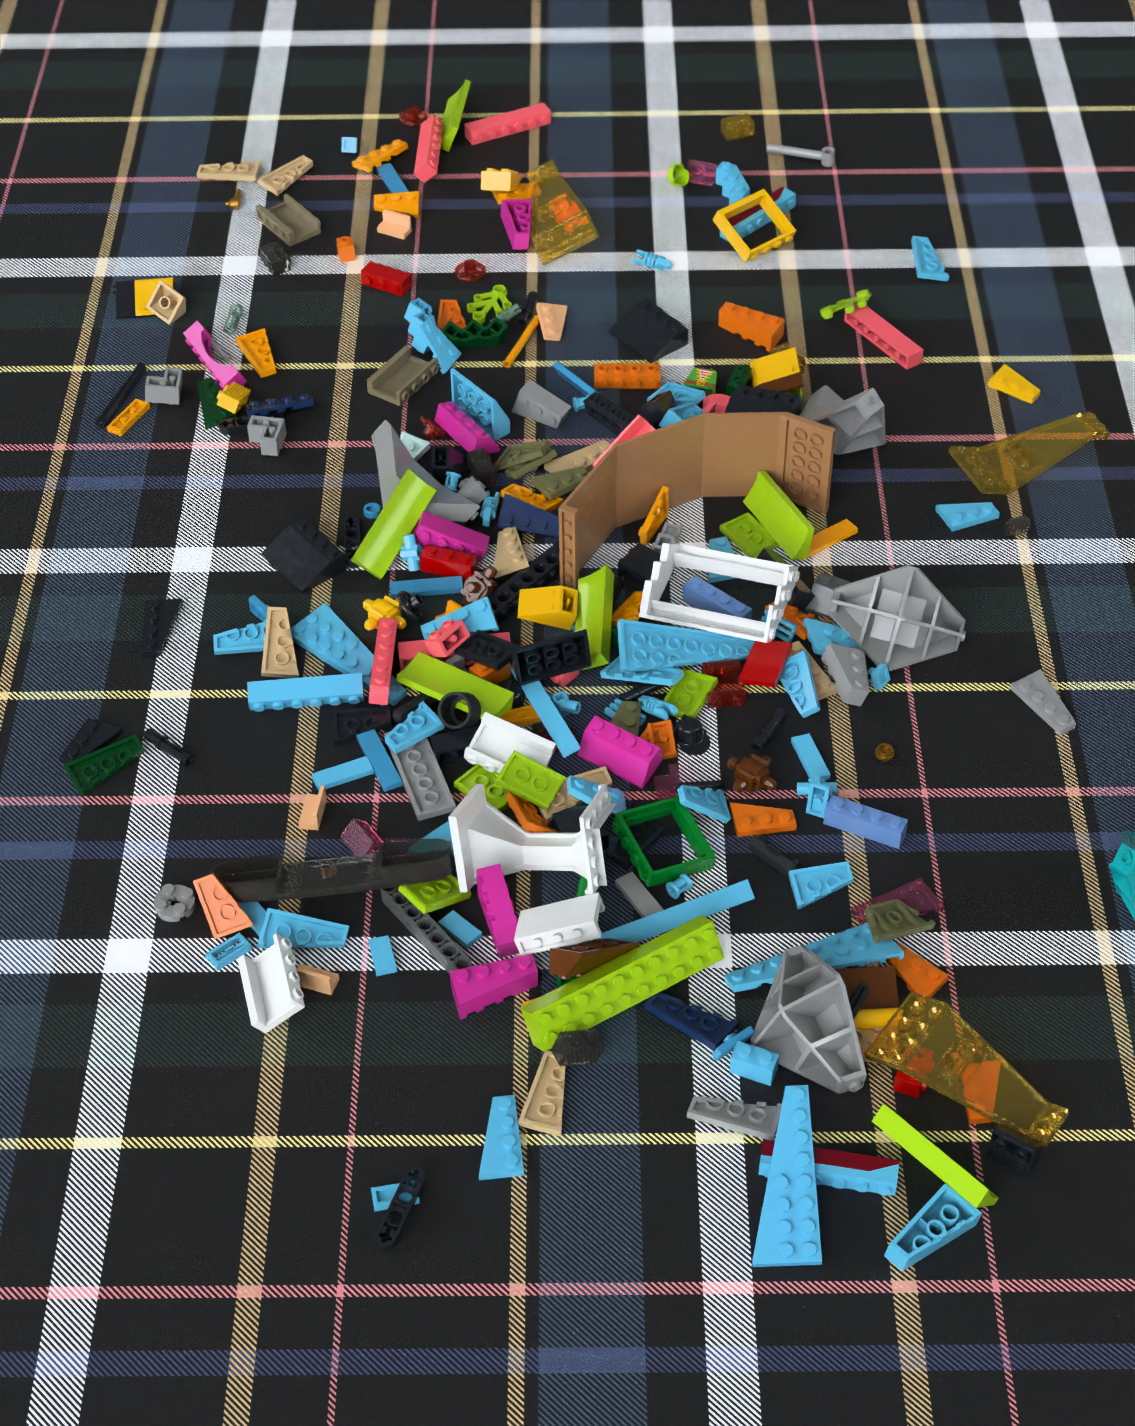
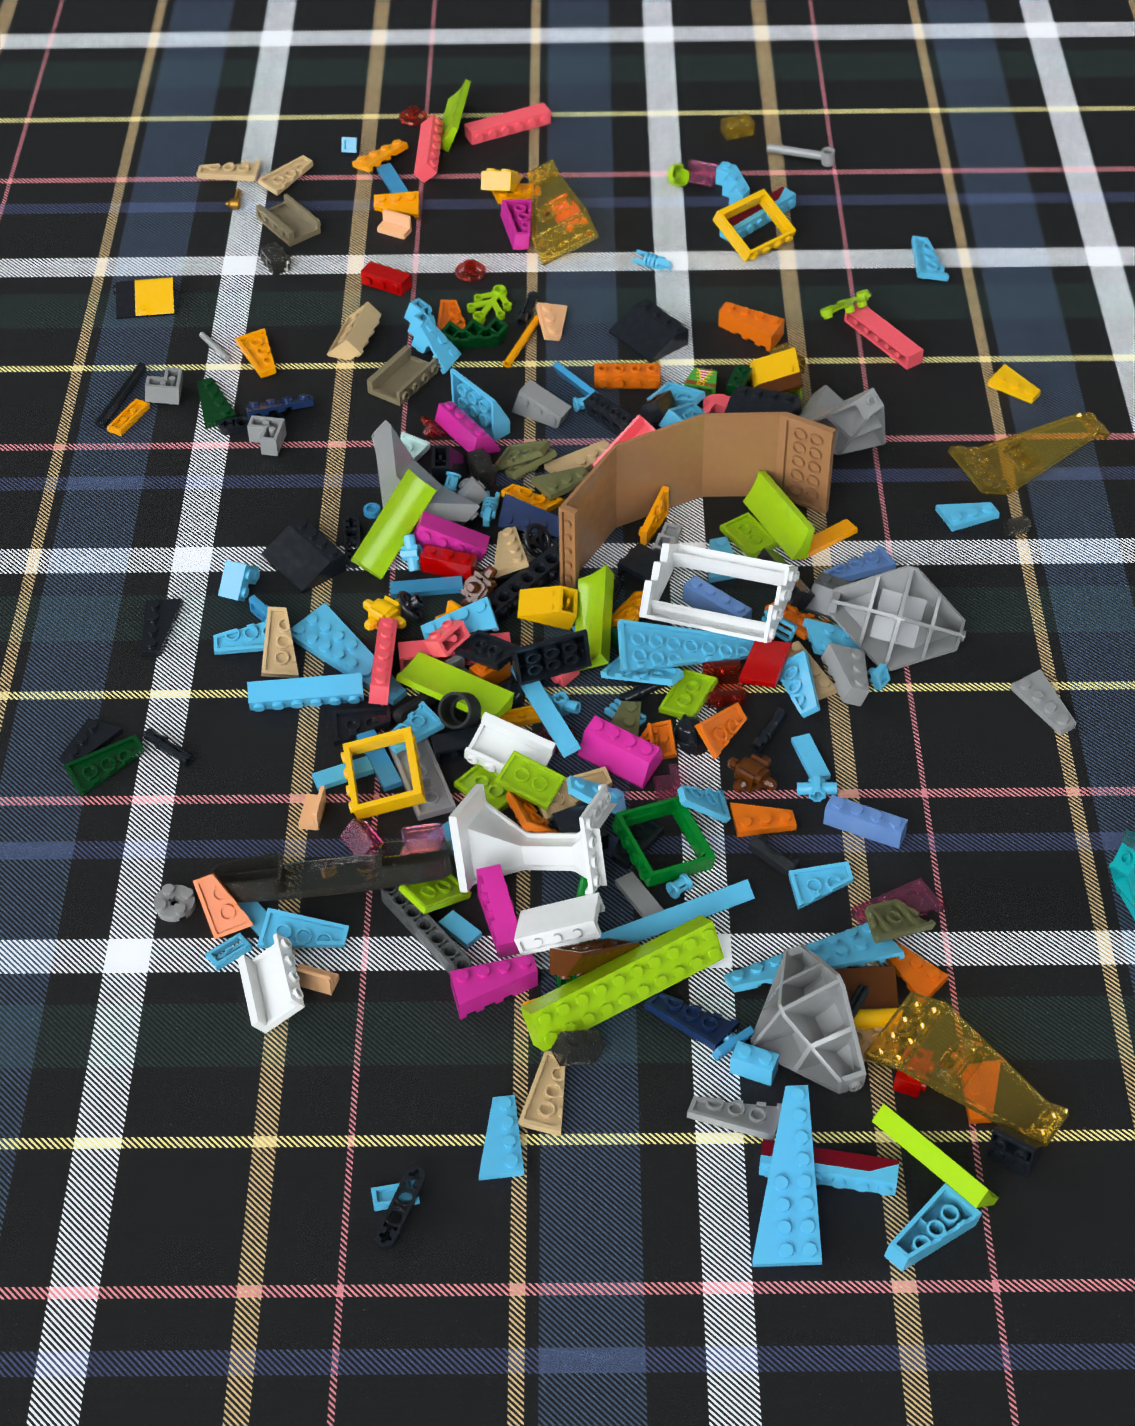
(167, 303): tan slope -> none
(200, 340): arch -> none
(233, 313): sand green piece -> none
(233, 397): yellow brick -> none
(236, 580): none -> medium azure brick
(345, 249): orange brick -> none
(355, 333): none -> tan slope
(382, 955): medium azure tile -> none
(390, 803): none -> yellow window
(422, 838): none -> clear pink panel
(506, 315): sand green pin -> none
(535, 541): none -> black piece
(657, 707): medium azure hinge -> none
(714, 785): black axle -> none
(720, 728): none -> orange wing
(818, 798): medium azure slope -> none
(865, 566): none -> medium blue wing
(884, 752): pearl gold plate -> none

